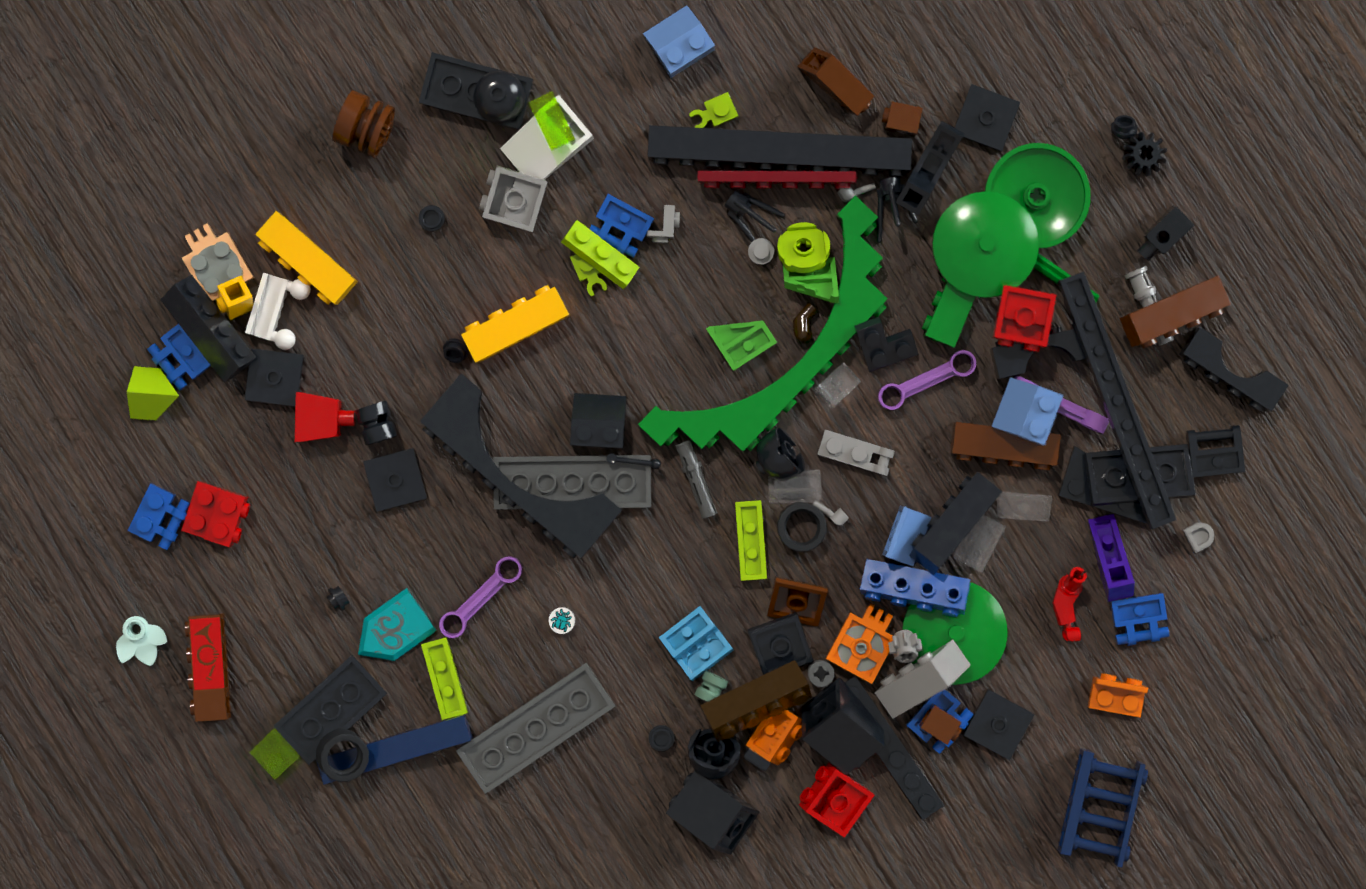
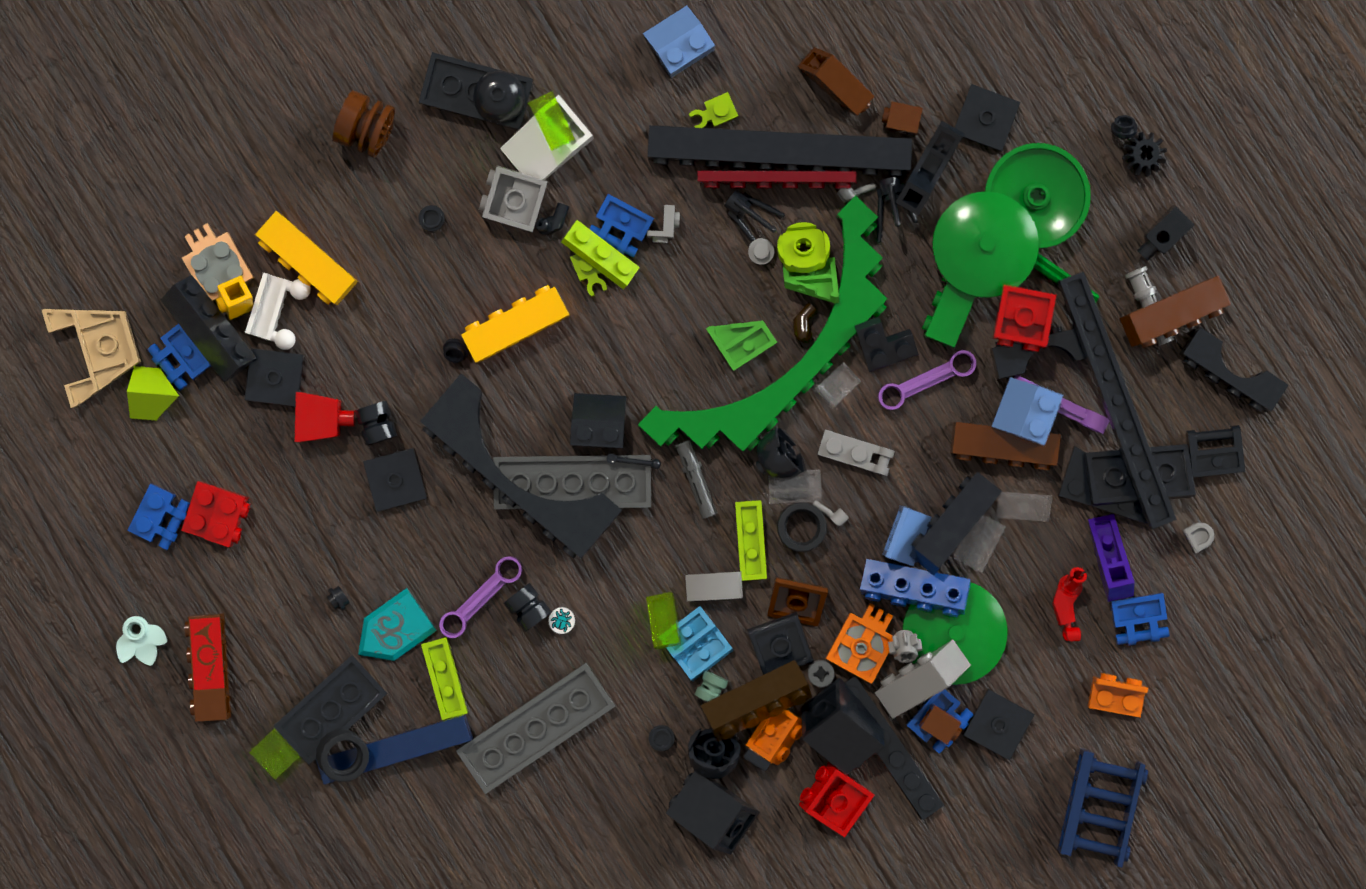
(105, 344): none -> tan wing
(527, 607): none -> black wheel
(553, 223): none -> black arm
(663, 620): none -> clear neon green plate
(714, 586): none -> light grey slope

